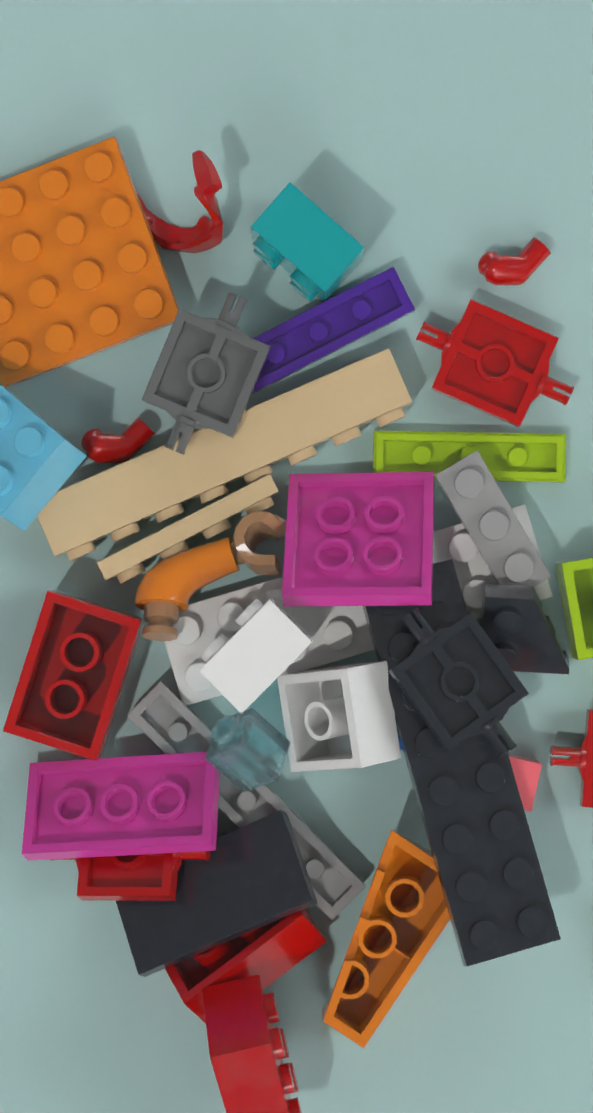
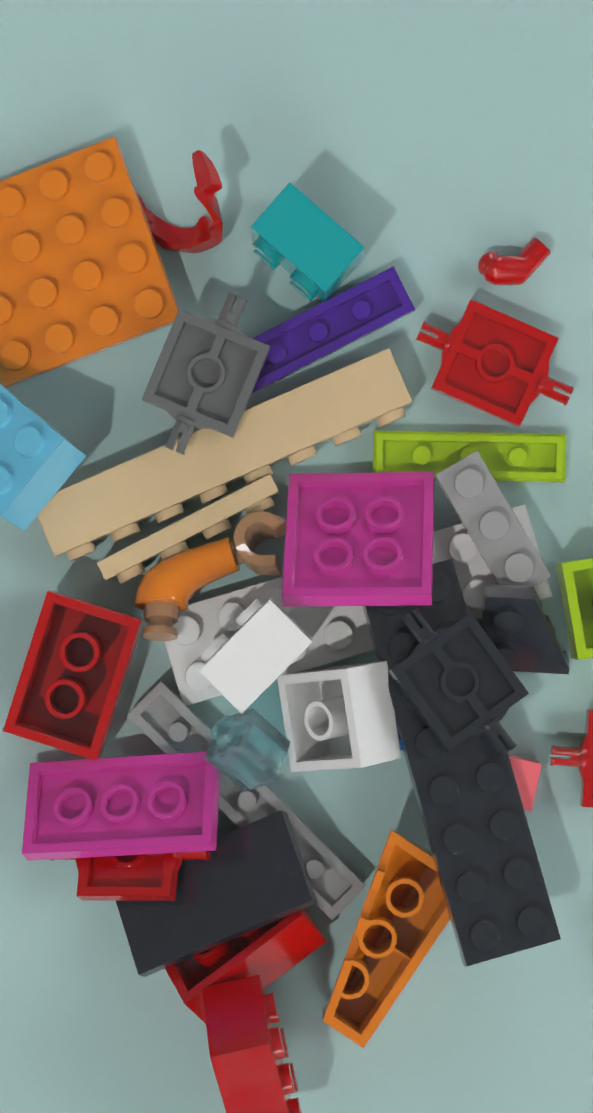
(116, 448): red arm -> none

